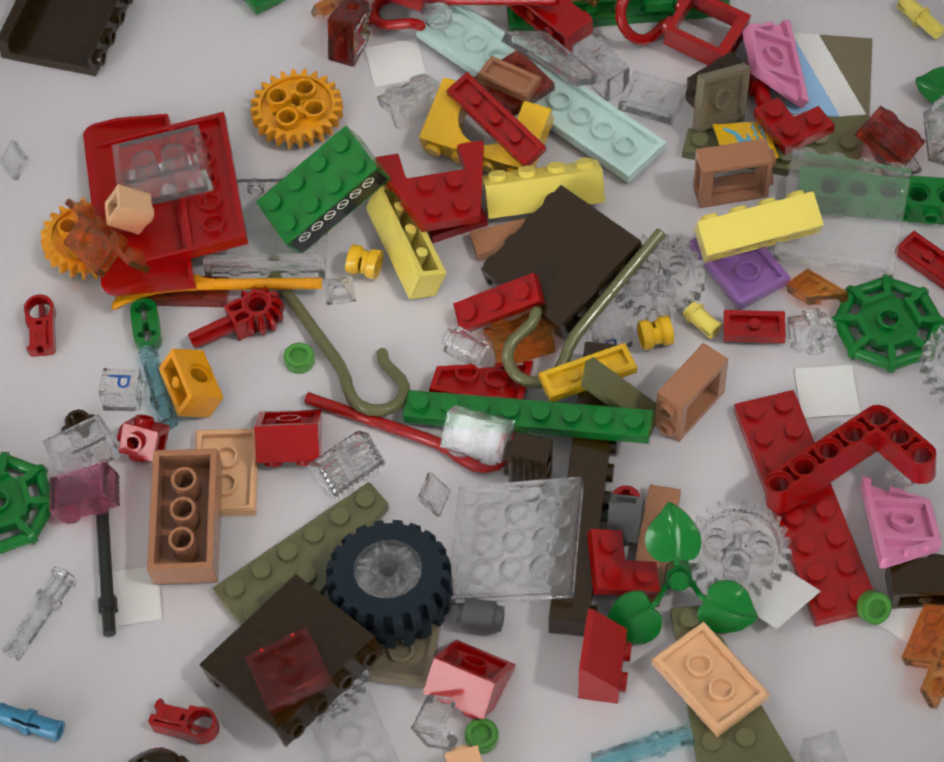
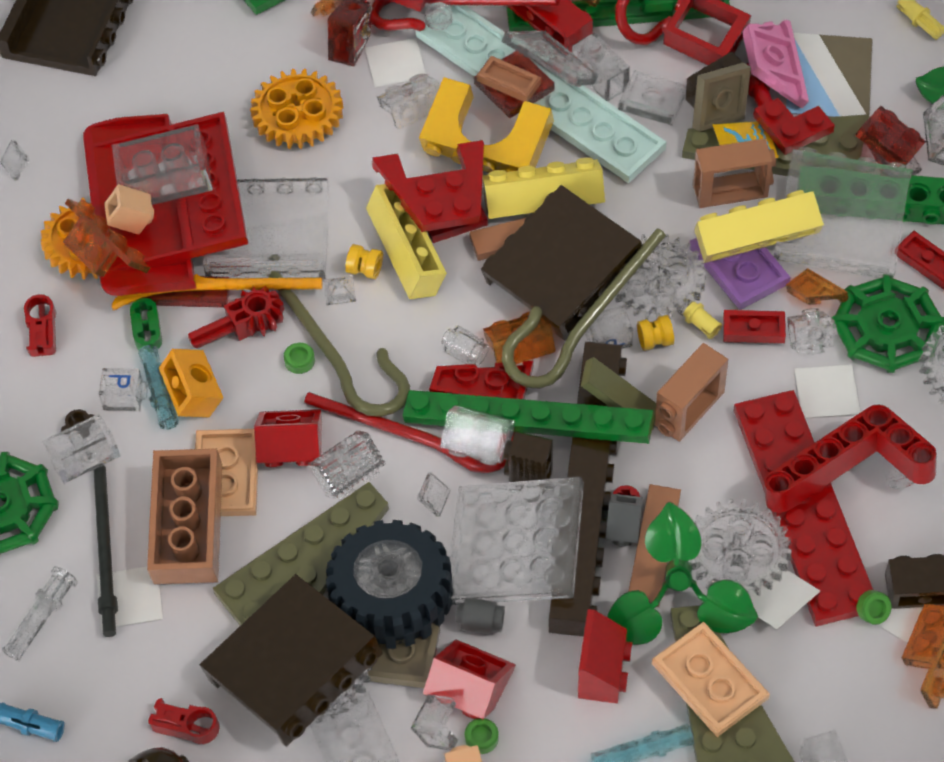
(84, 492): clear pink brick -> none
(141, 437): red brick -> none
(289, 670): clear red plate -> none
(323, 190): green brick -> none
(496, 120): red tile -> none
(499, 302): red plate -> none
(567, 378): yellow tile -> none
(613, 573): red plate -> none
(899, 524): bright pink wing -> none

